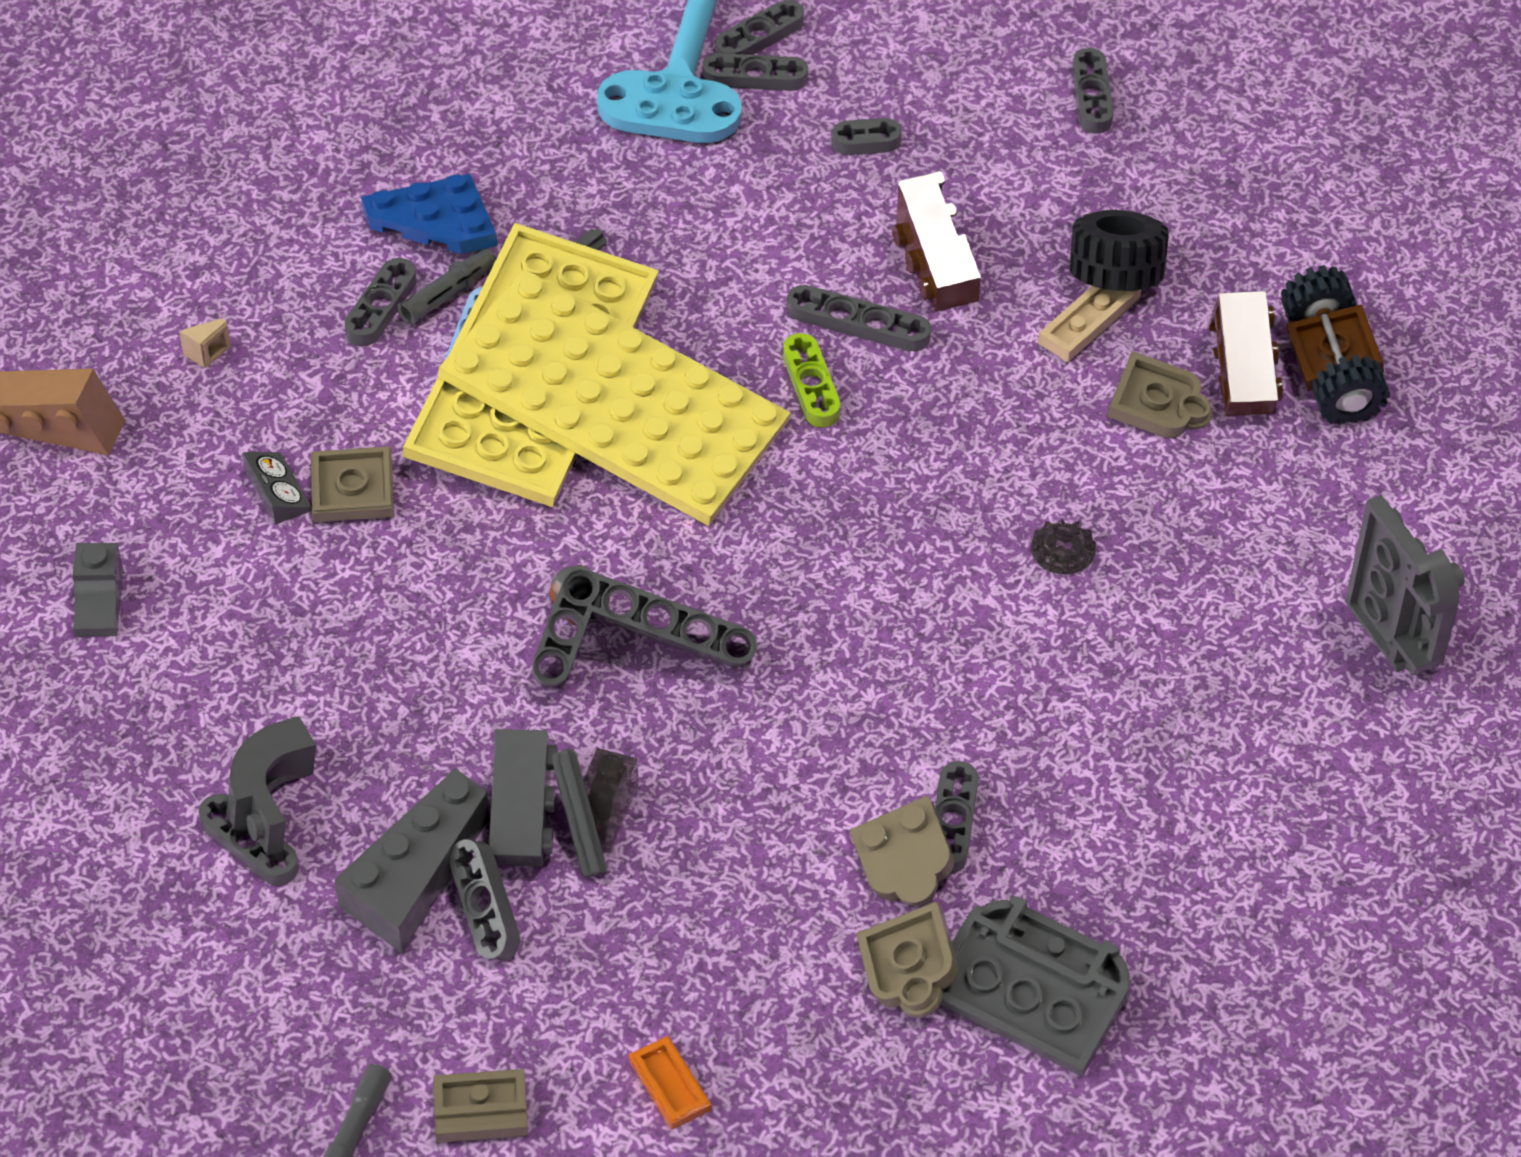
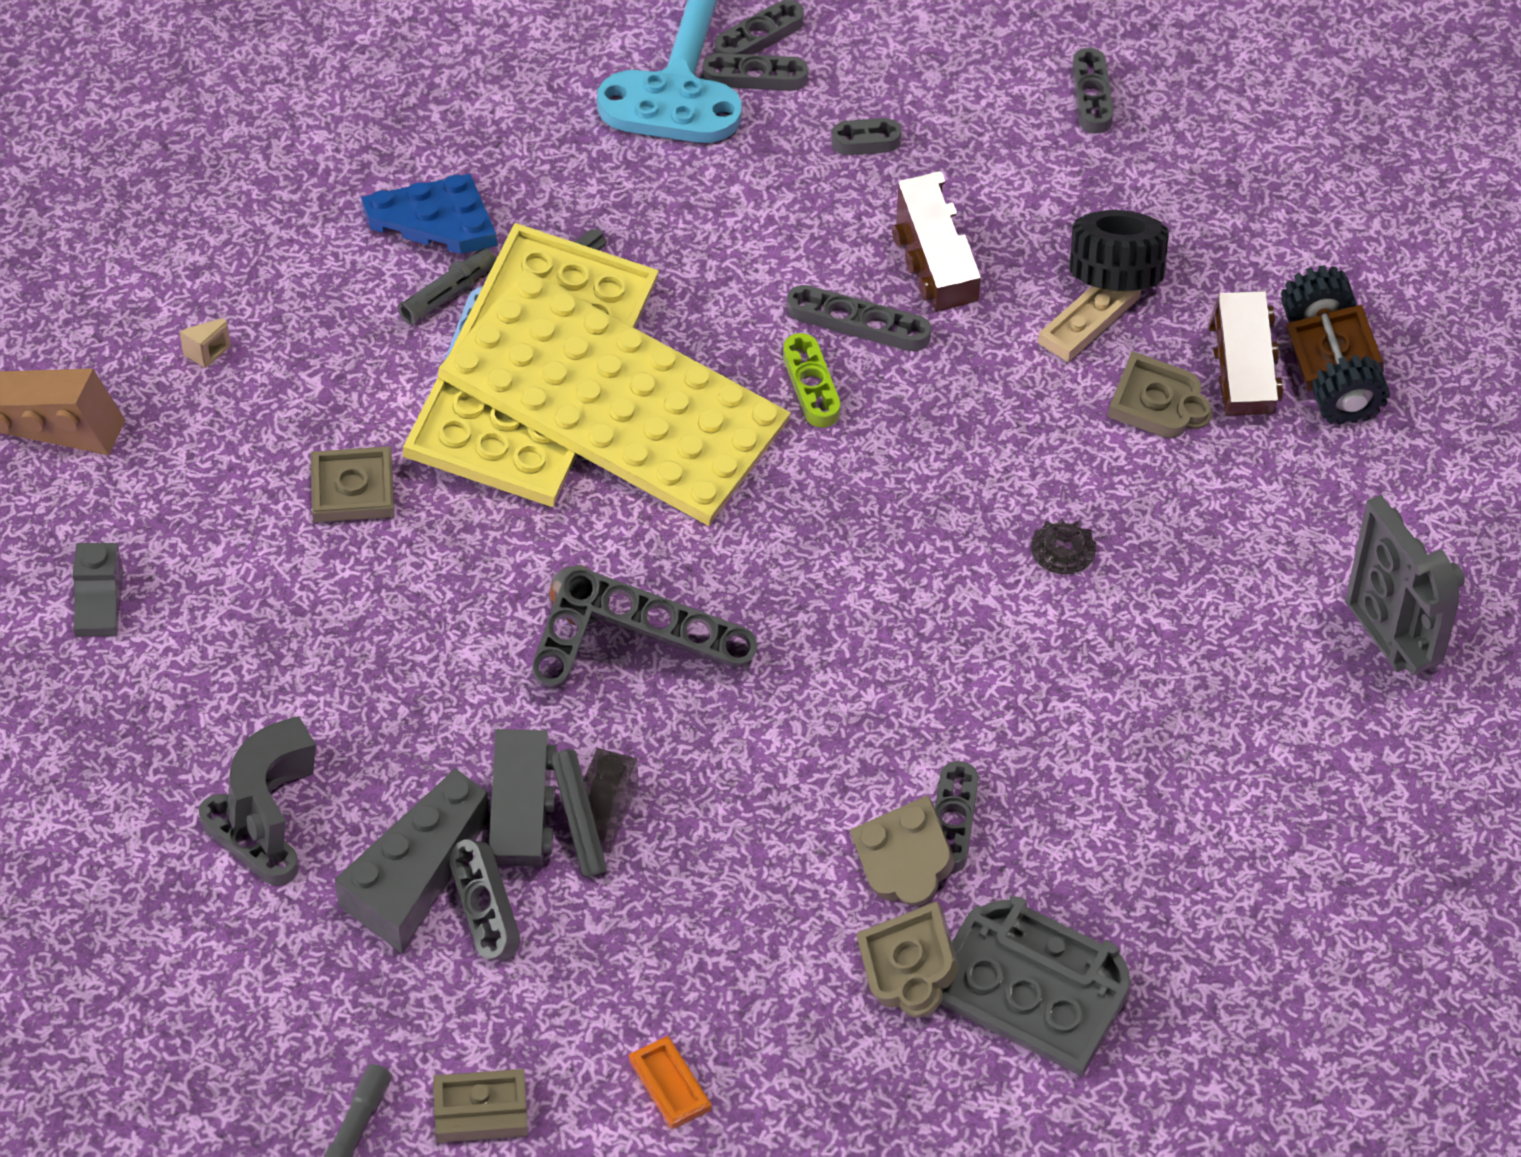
(275, 485): slope -> none
(380, 288): dark grey beam -> none

